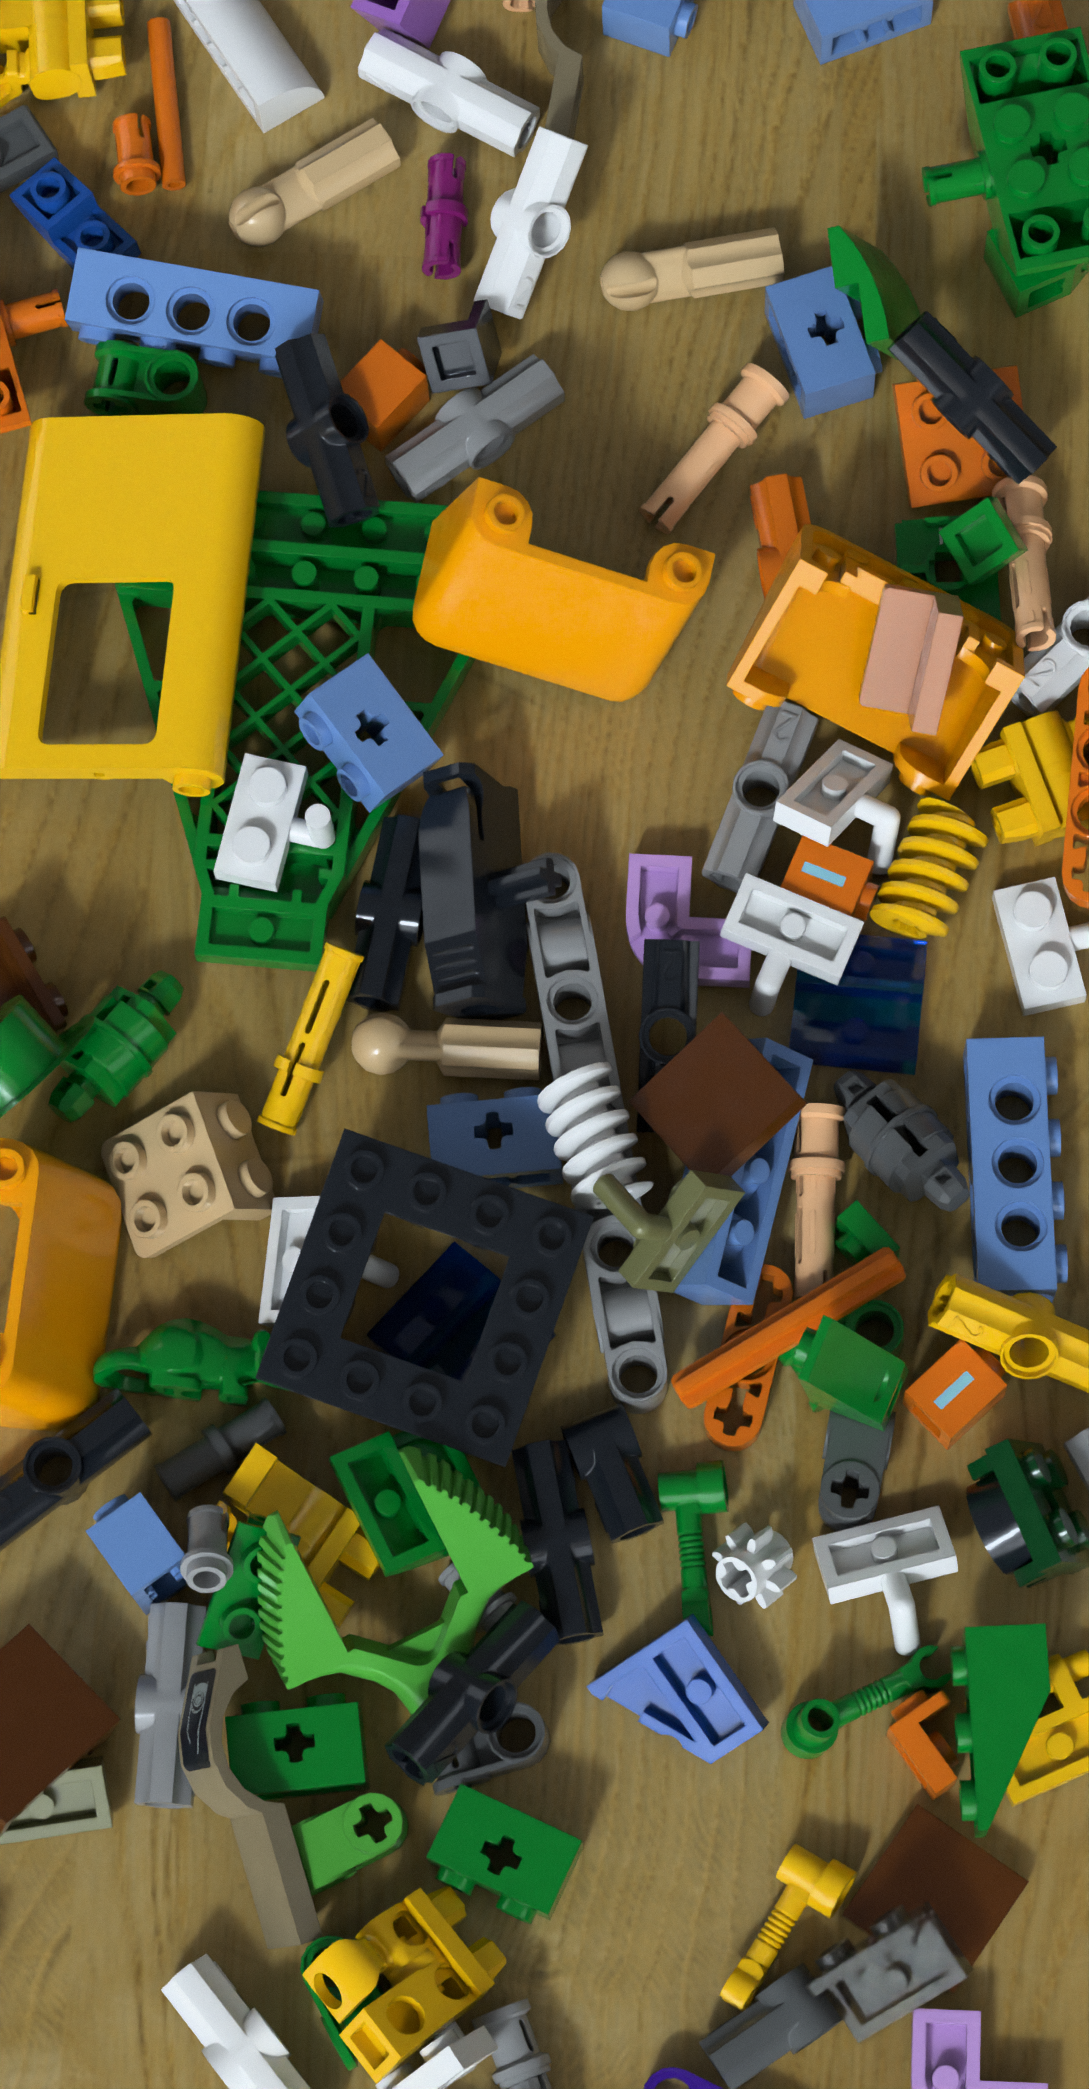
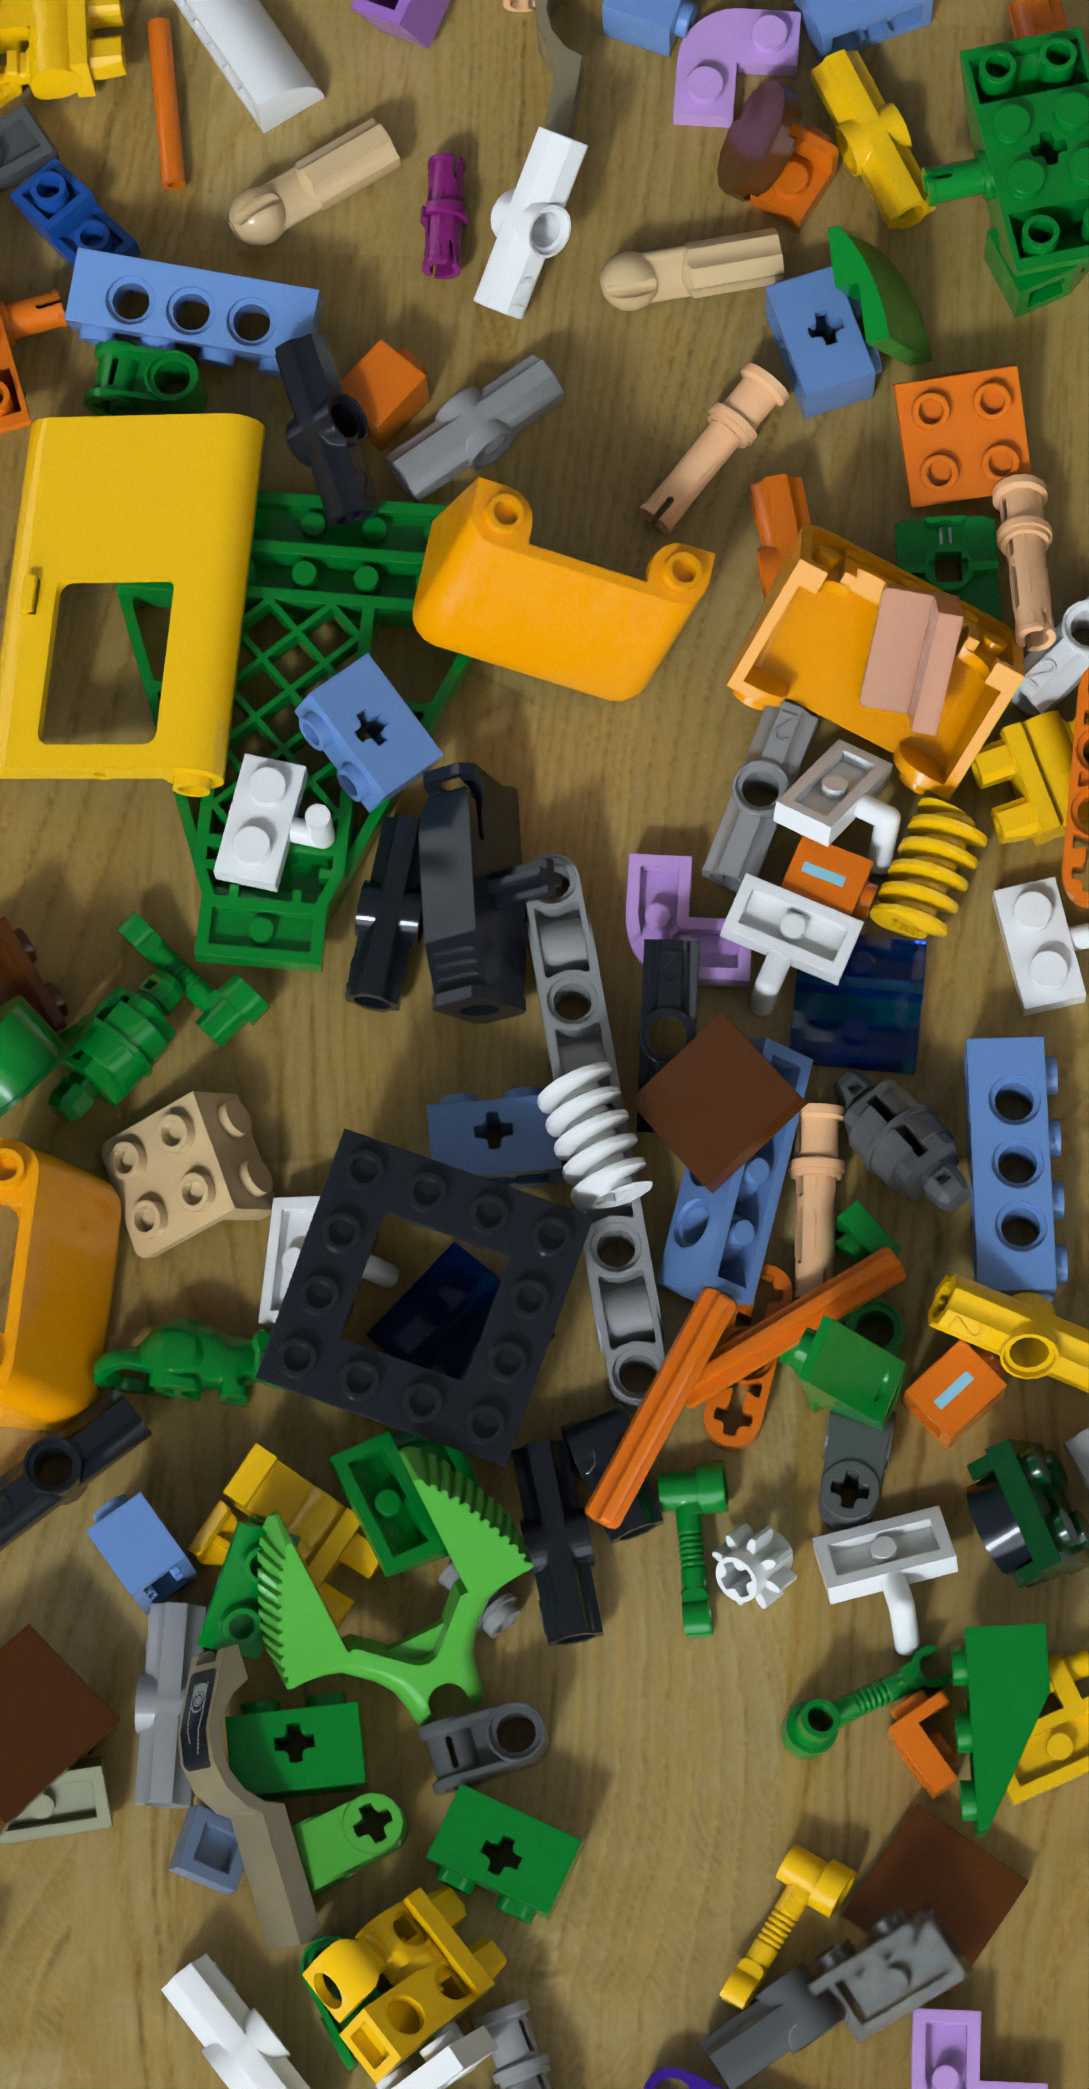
(135, 167): orange pin -> none
(206, 1563): light grey pin -> none
(208, 1851): none -> sand blue plate
(220, 1449): dark grey pin -> none
(223, 1009): none -> green brick
(310, 1039): yellow pin -> none
(448, 92): white piece -> none
(459, 1047): tan piece -> none
(461, 351): black panel -> none
(472, 1693): black piece -> none
(660, 1408): none -> orange axle
(678, 1235): olive plate -> none
(684, 1691): wing -> none
(730, 45): none -> lavender plate
(759, 141): none -> reddish brown tile
(803, 178): none -> orange bracket
(872, 138): none -> yellow piece
(972, 397): black piece -> none
(983, 540): green plate -> none

